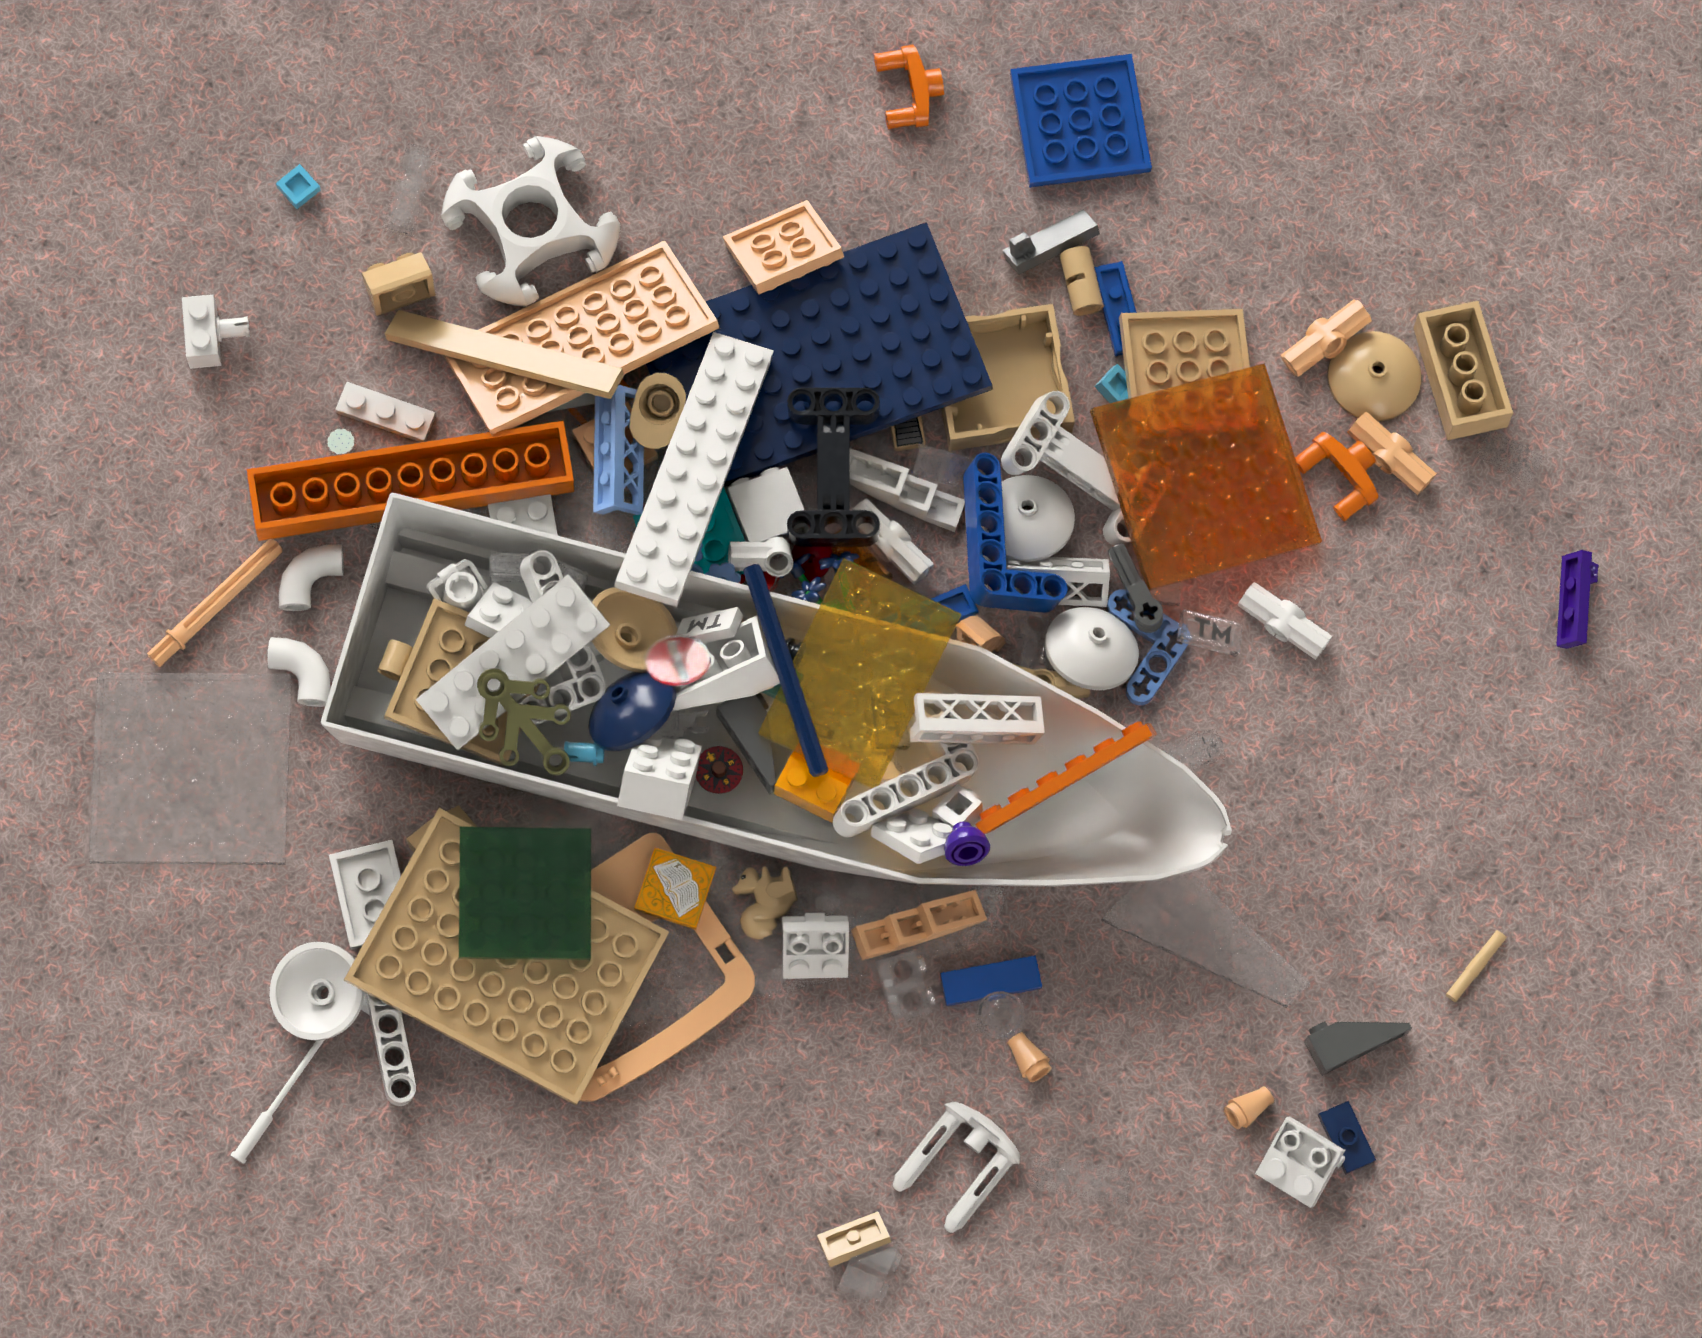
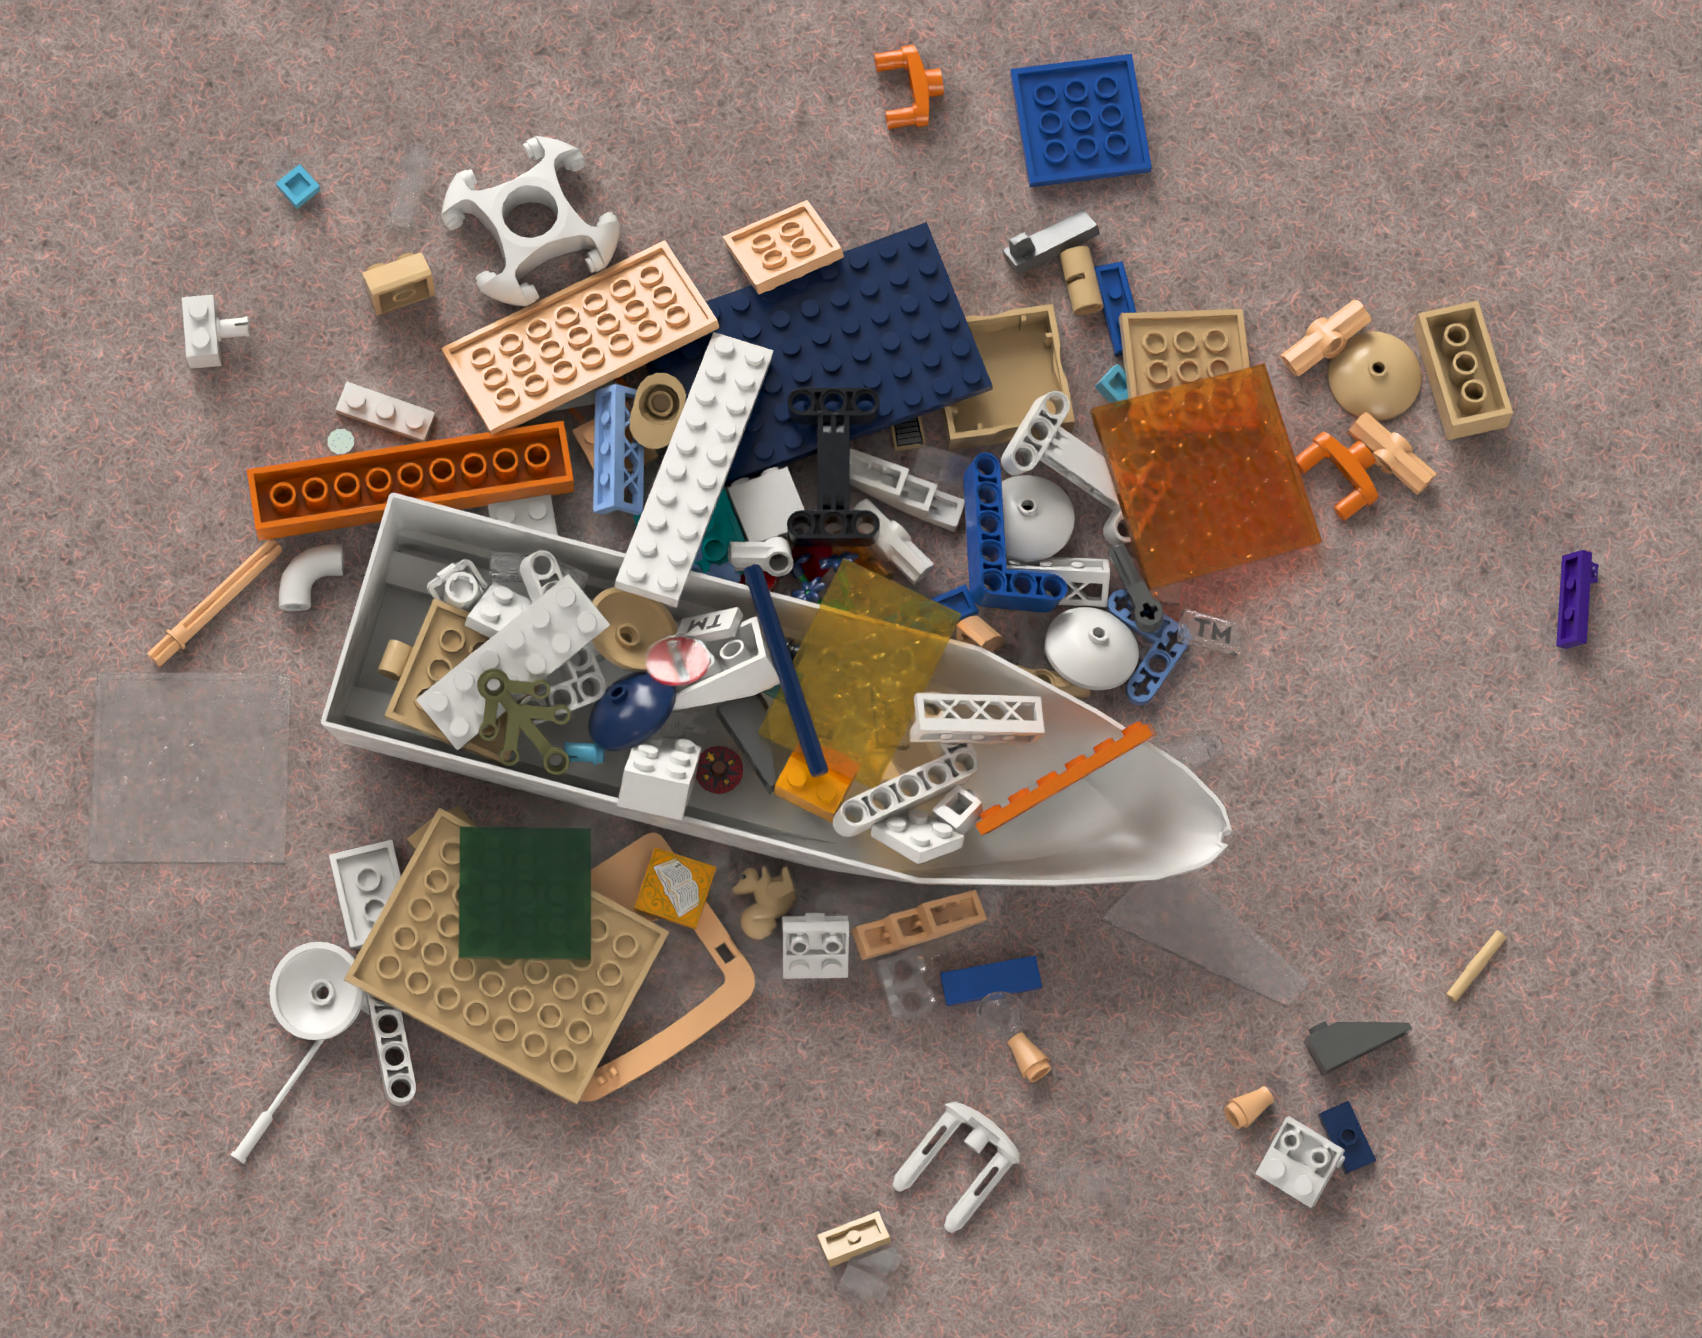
(306, 665): white cylinder -> none
(504, 354): tile -> none
(966, 845): dark purple brick -> none
(1284, 620): white piece -> none

